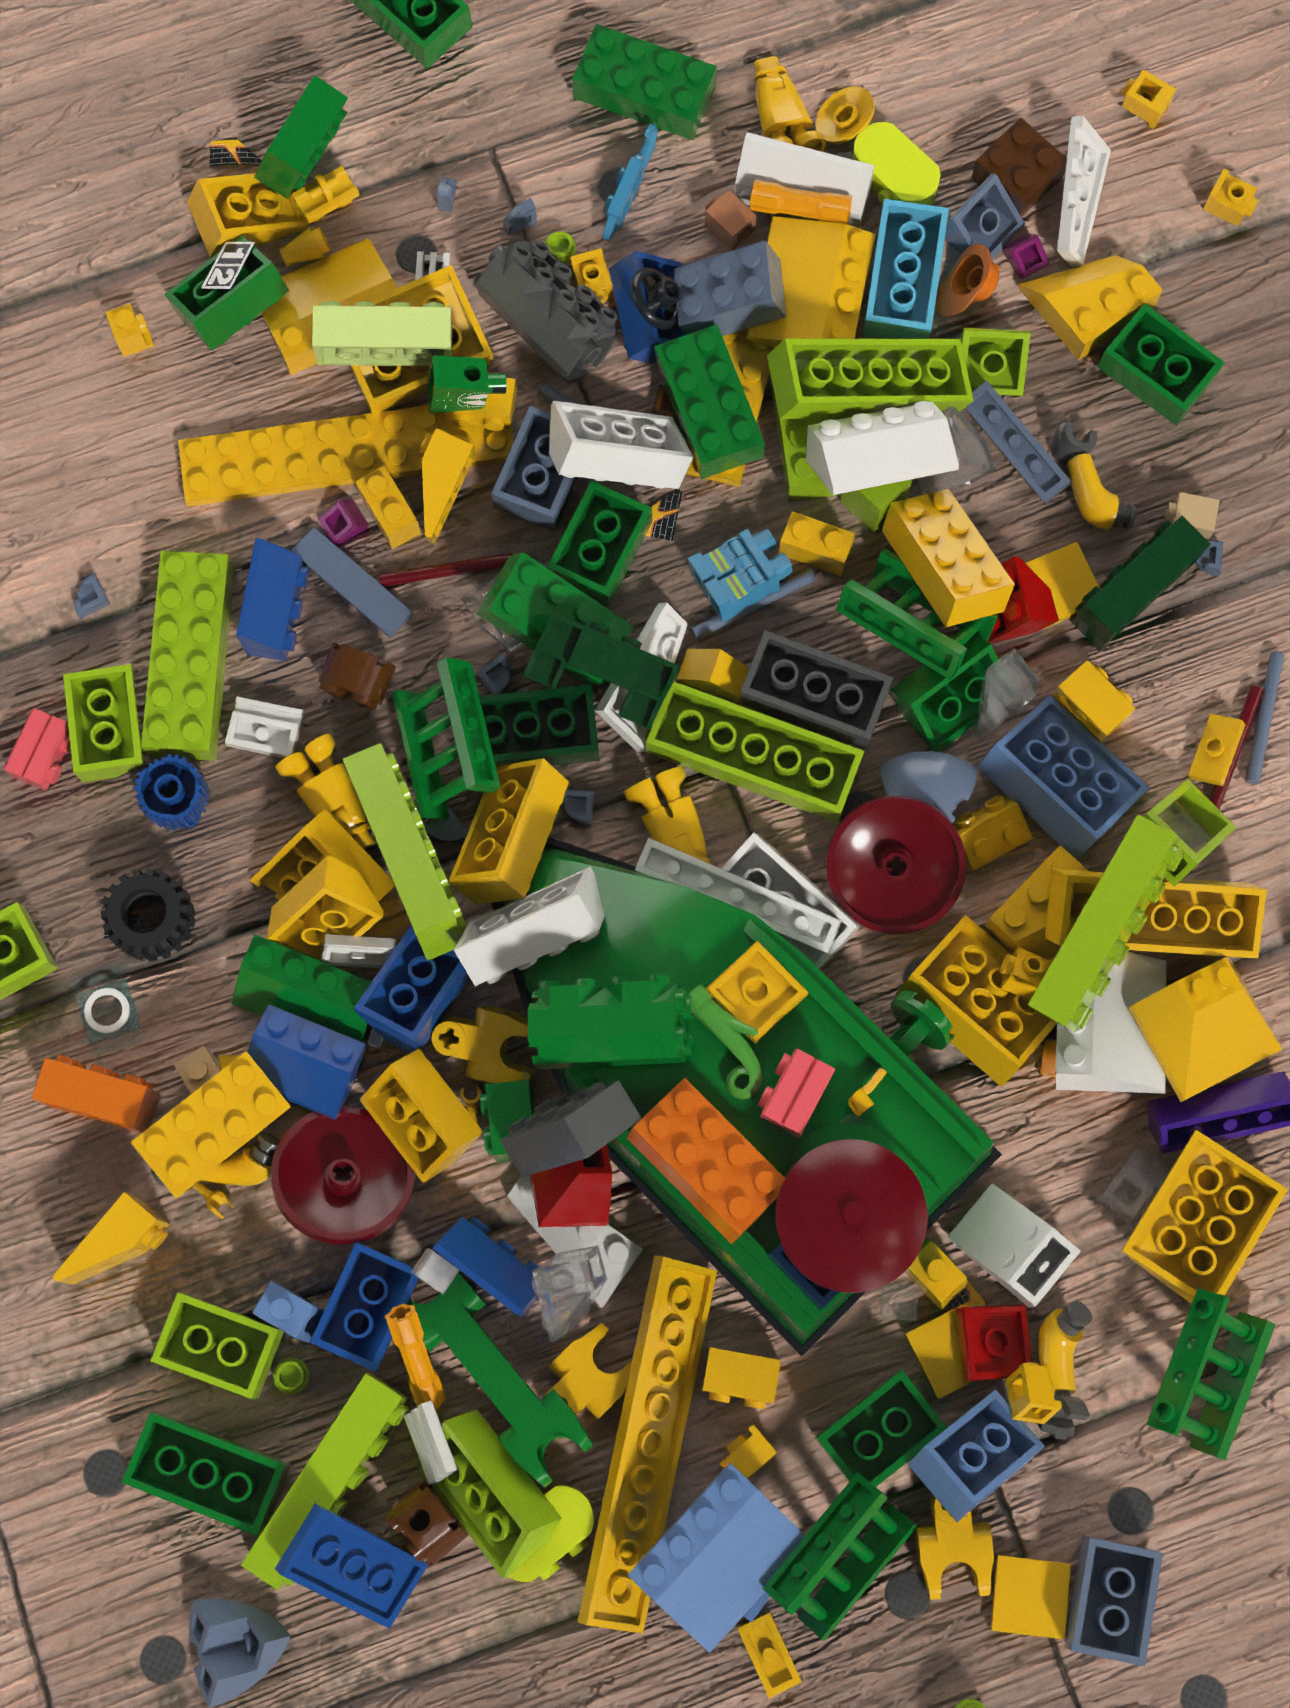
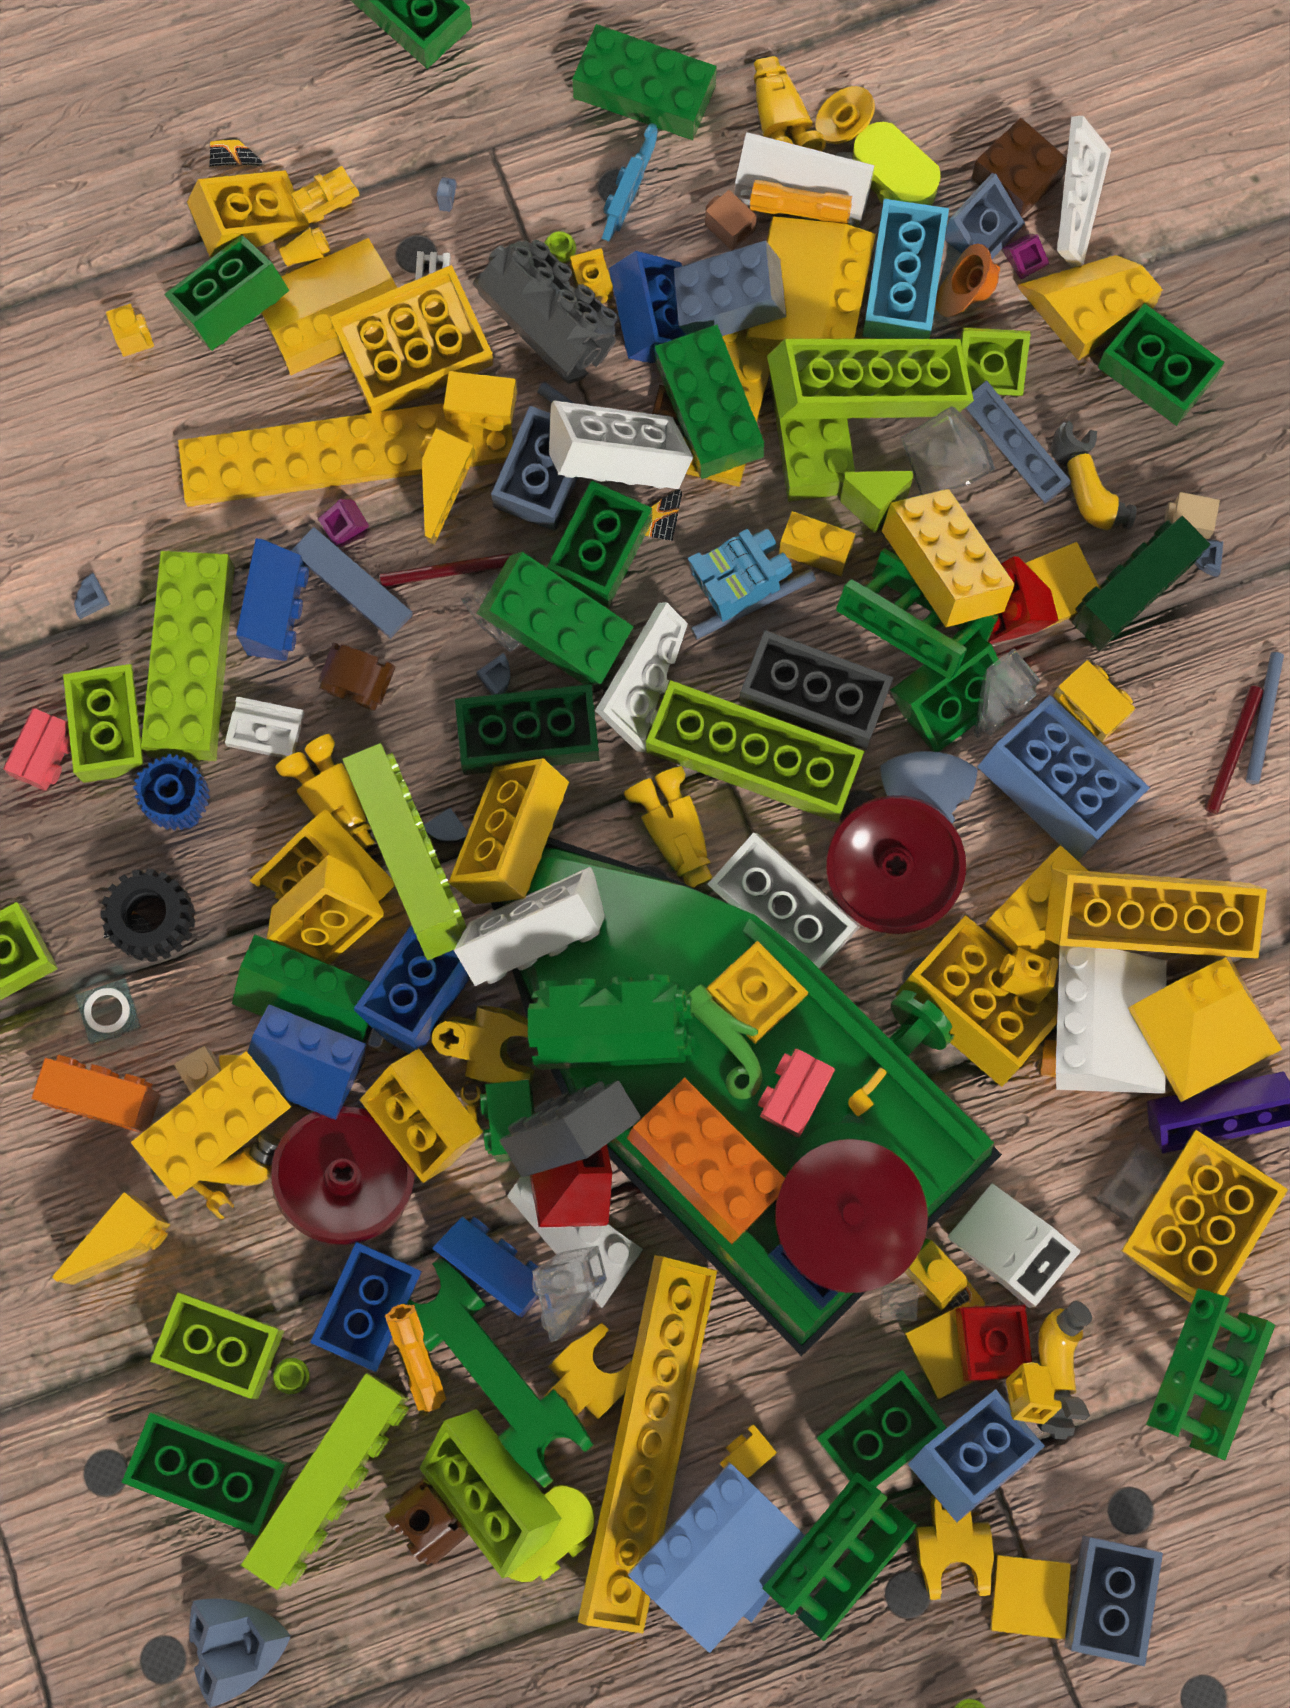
(228, 265): sticker -> none
(288, 1311): medium blue torso -> none
(302, 138): green brick -> none
(351, 1566): blue plate -> none
(356, 950): white tile -> none
(381, 334): yellowish green brick -> none
(388, 507): yellow brick -> none
(430, 1442): white tile -> none
(435, 1271): flat silver piece -> none
(461, 384): green torso -> none
(470, 736): green fence -> none
(520, 217): sand blue tile -> none
(579, 805): sand blue tile -> none
(615, 661): dark green bracket -> none
(660, 295): black piece -> none
(713, 672): yellow slope -> none
(741, 1376): yellow brick -> none
(769, 1654): yellow plate -> none
(776, 910): white plate -> none
(881, 447): white slope -> none
(992, 831): yellow bracket -> none
(1107, 923): lime brick -> none
(1147, 97): yellow brick -> none
(1196, 824): lime window -> none
(1216, 749): yellow plate -> none
(1231, 199): yellow brick -> none

